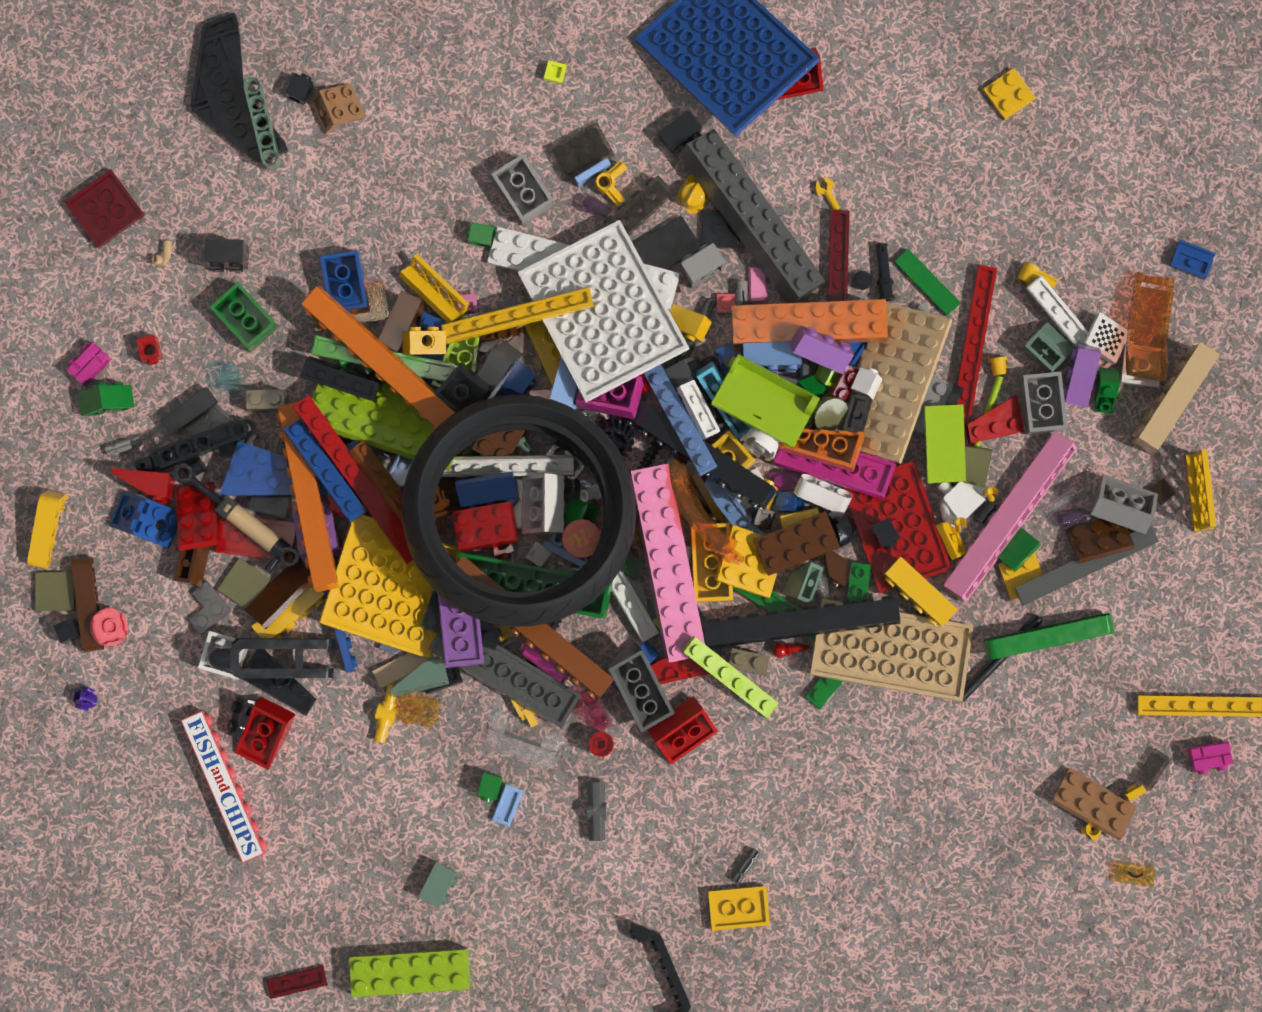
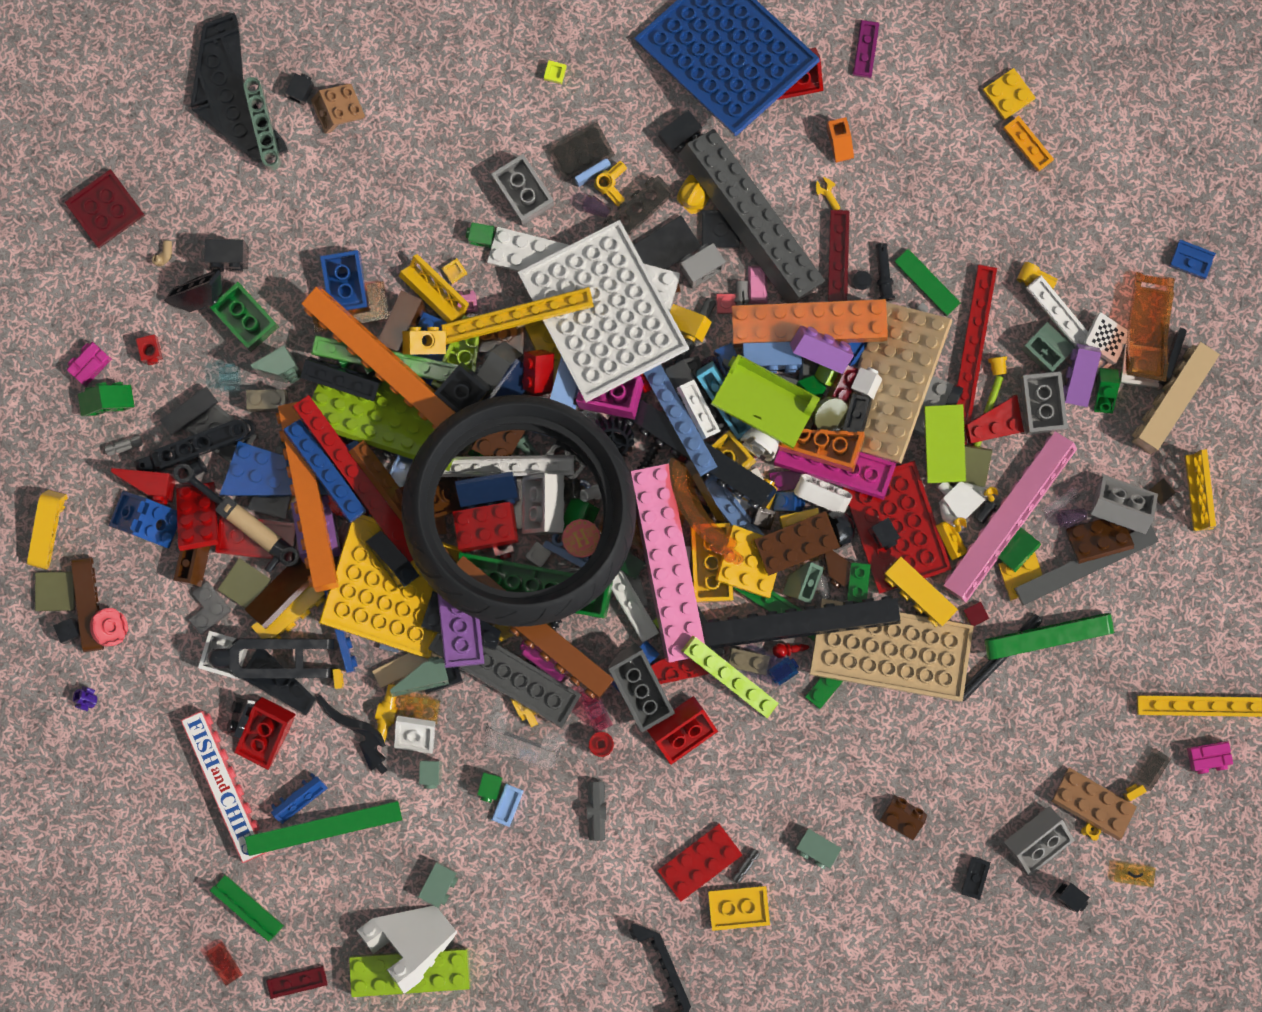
(197, 292): none -> black wedge
(224, 963): none -> clear red plate
(247, 908): none -> green fence
(278, 366): none -> sand green slope
(298, 799): none -> blue plate
(323, 828): none -> green tile
(338, 678): none -> yellow tile
(372, 736): none -> black piece
(392, 560): none -> black slope
(414, 734): none -> white plate
(417, 938): none -> white wedge
(430, 774): none -> sand green brick
(454, 271): none -> yellow tile
(538, 371): none -> red brick
(700, 862): none -> red plate
(783, 671): none -> clear blue brick
(818, 848): none -> sand green brick
(840, 139): none -> orange slope
(866, 49): none -> magenta tile
(904, 817): none -> reddish brown bracket
(975, 878): none -> black plate
(976, 614): none -> dark red tile
(1028, 144): none -> light orange plate
(1039, 840): none -> light grey slope
(1071, 897): none -> black brick
(1174, 352): none -> black tile

